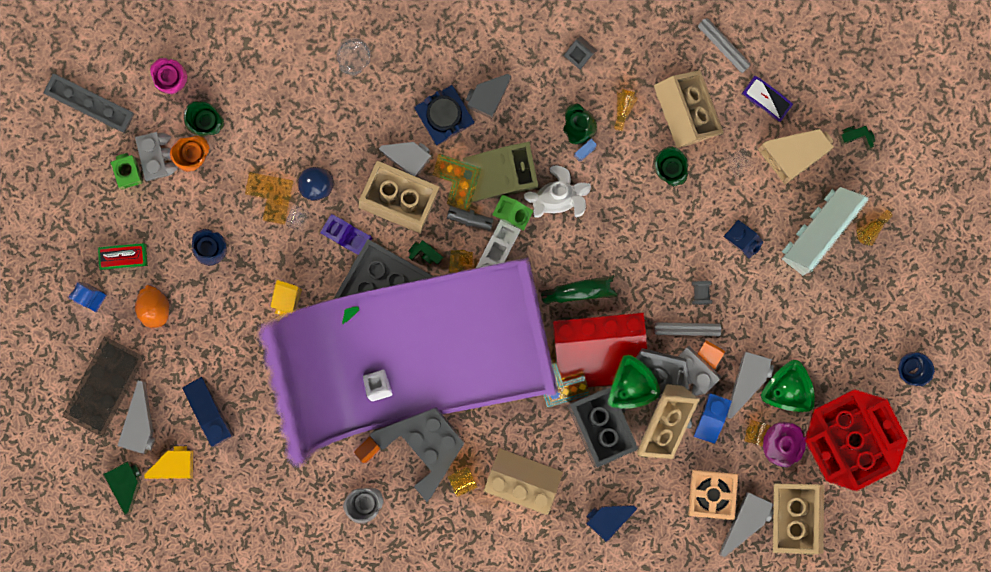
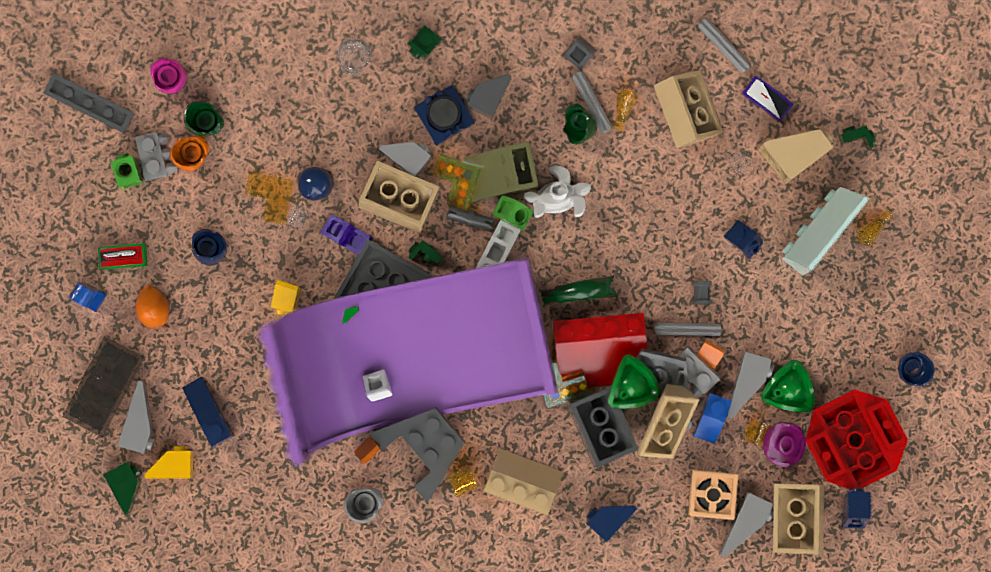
(423, 43): none -> dark green bracket
(460, 259): clear yellow bracket -> none
(585, 150): medium blue tile -> none
(592, 102): none -> light grey axle
(671, 166): dark green hair -> none
(856, 509): none -> dark blue slope

